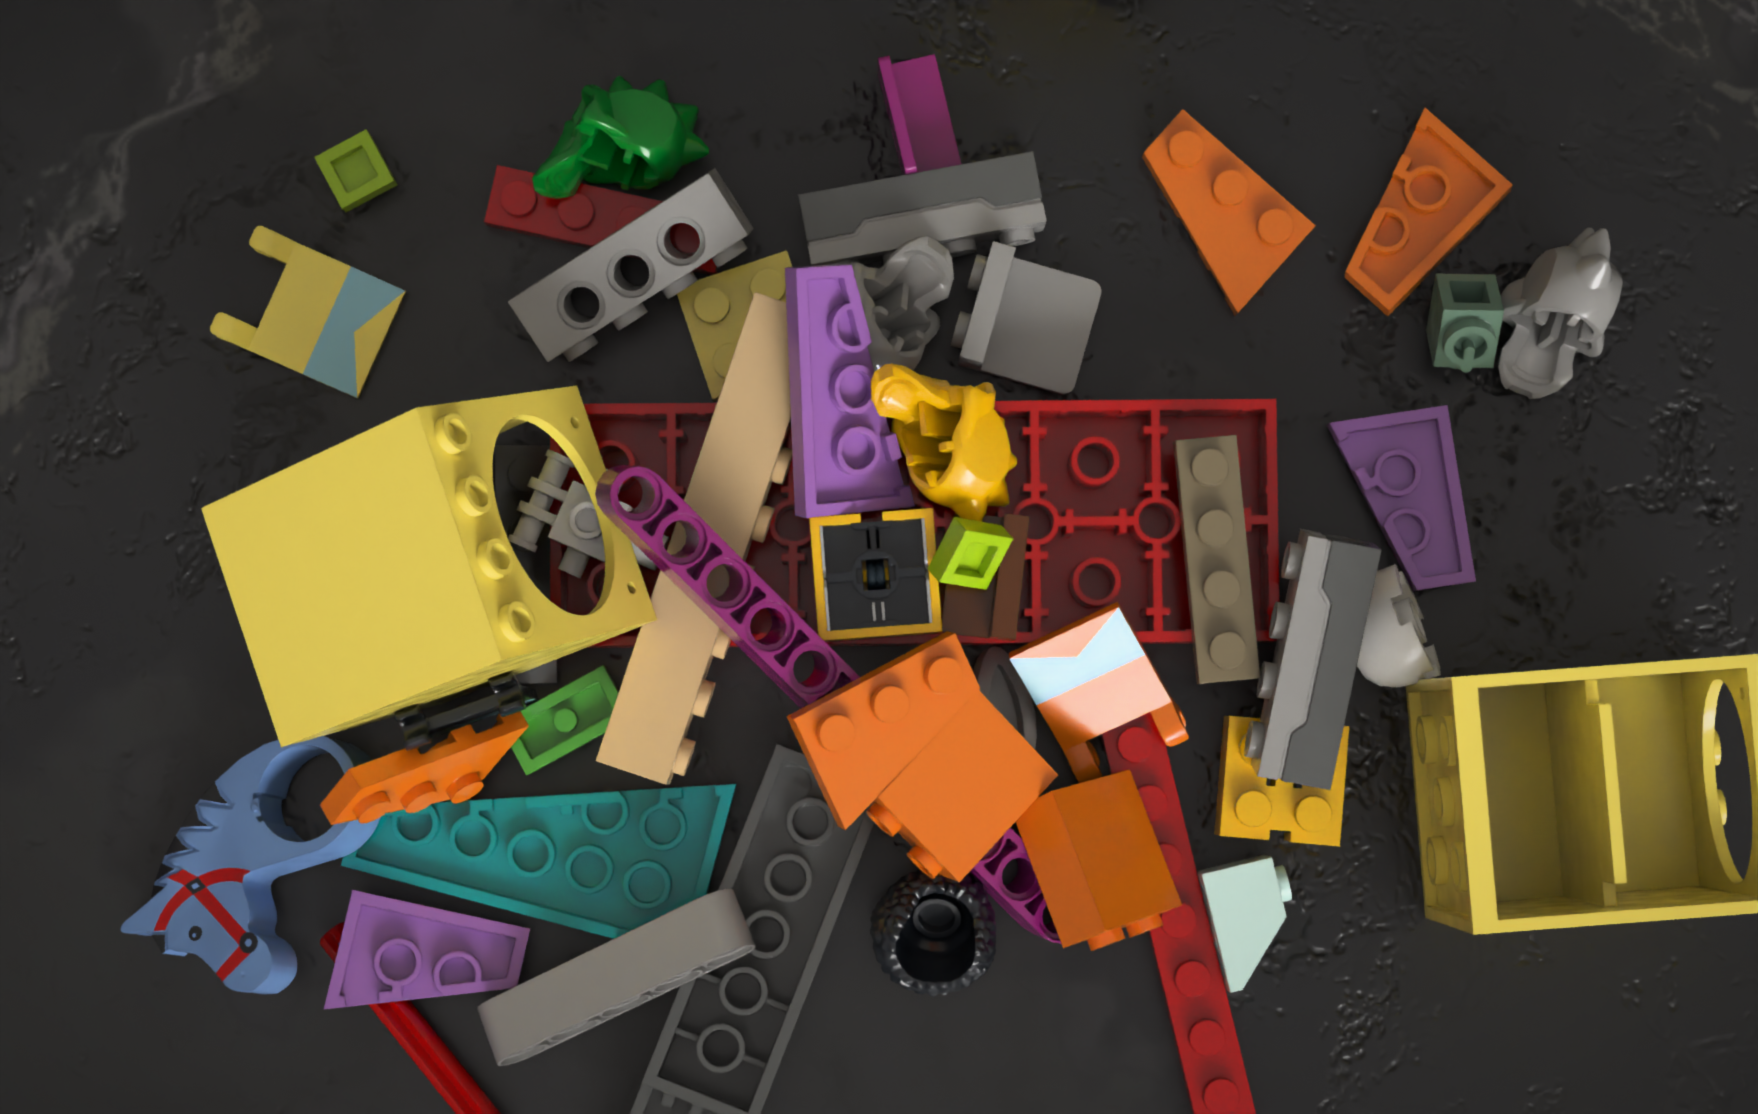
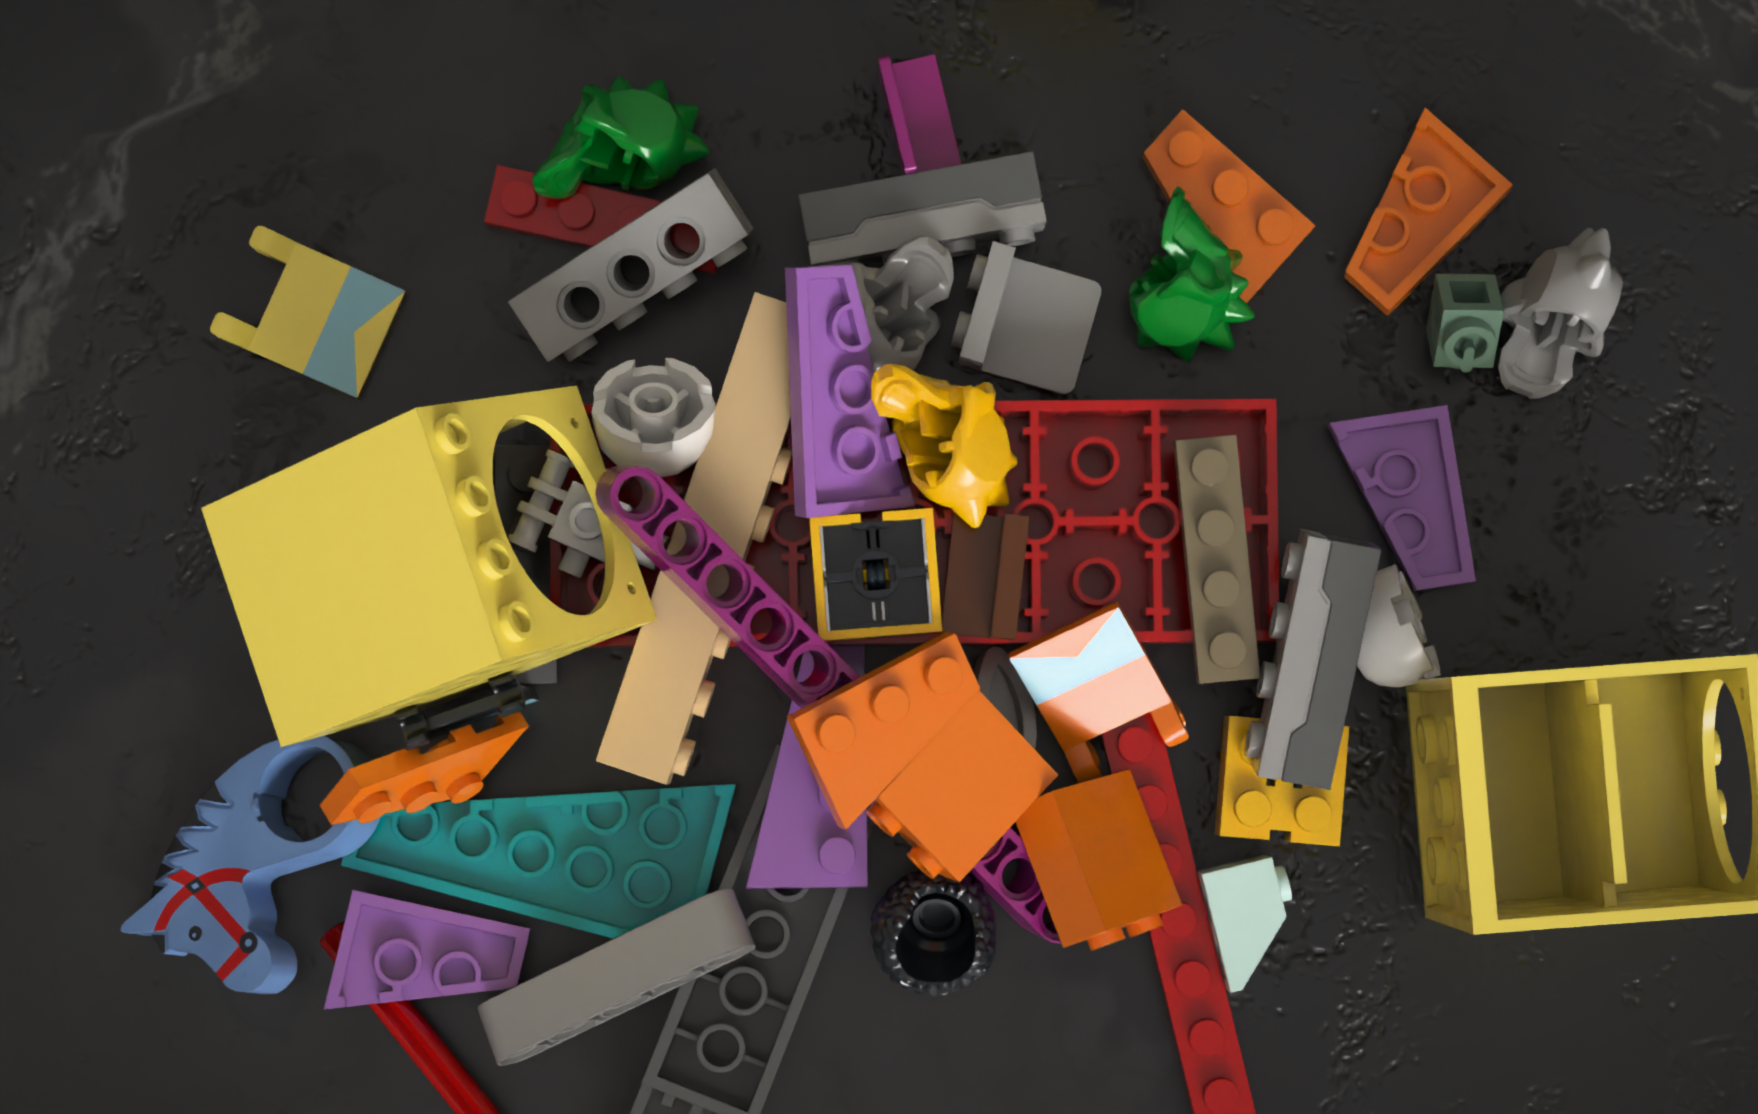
(355, 171): lime plate -> none
(566, 720): bright green plate -> none
(654, 415): none -> white cylinder
(718, 308): light yellow plate -> none
(798, 833): none -> medium lavender wing
(970, 553): lime plate -> none
(1189, 290): none -> green head

